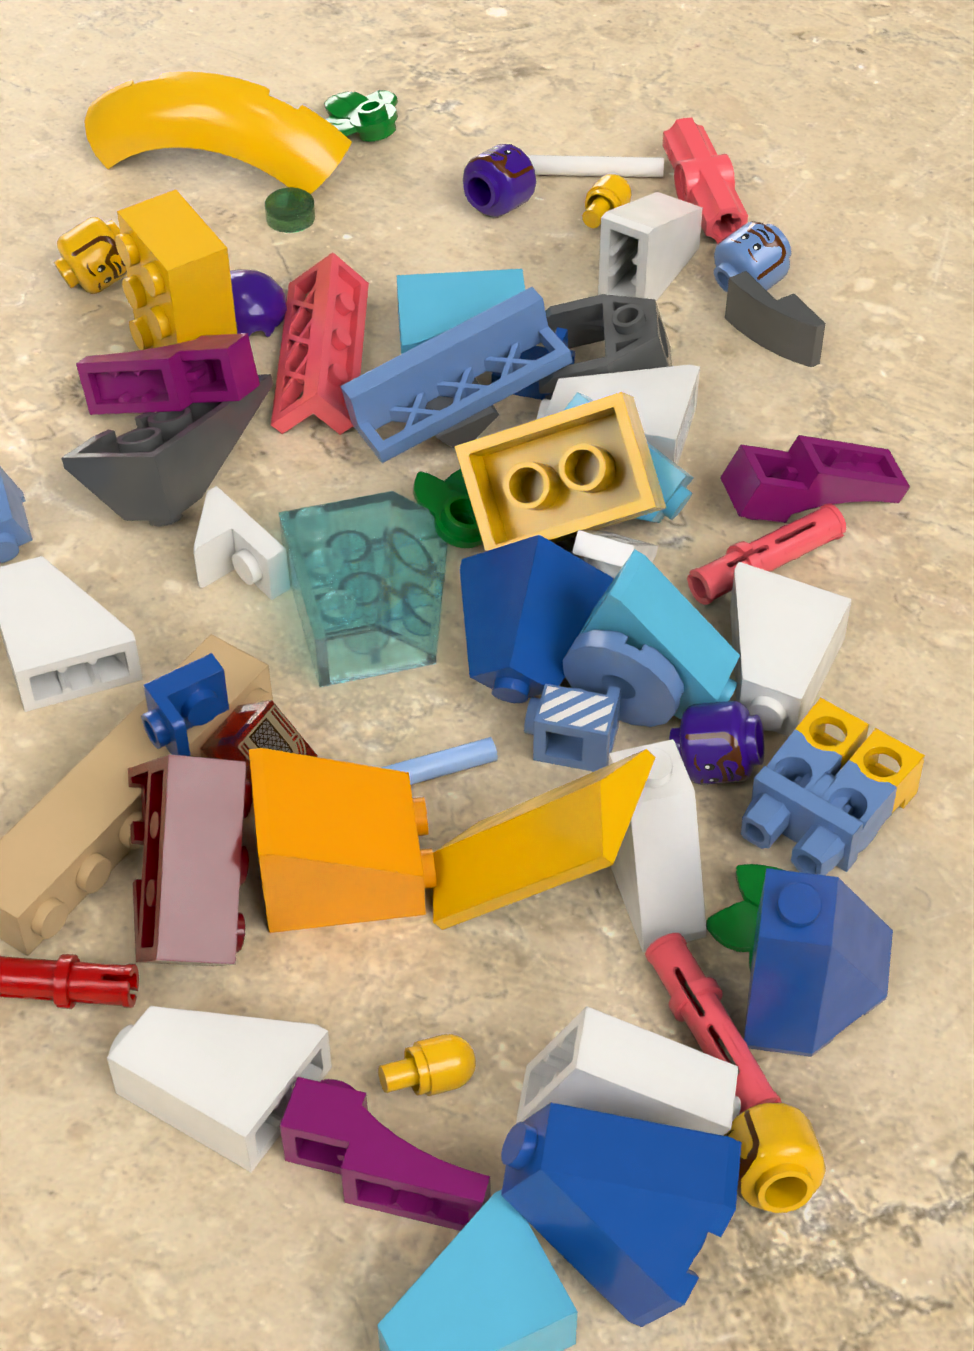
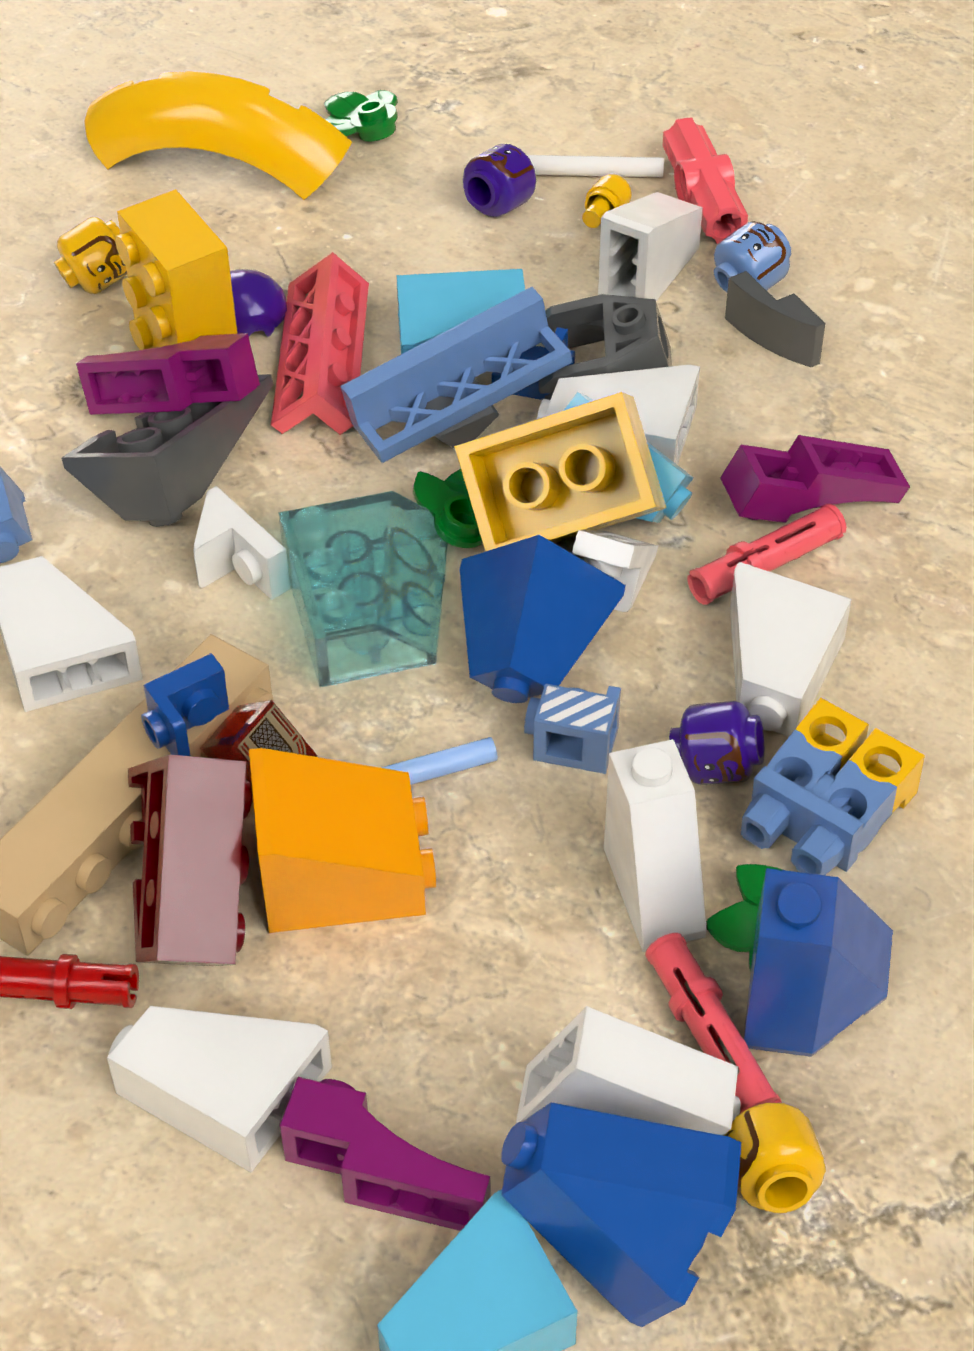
(290, 210): clear green tile -> none
(431, 1066): yellow cylinder -> none
(538, 842): yellow slope -> none
(646, 678): medium blue tile -> none
(658, 615): medium azure slope -> none

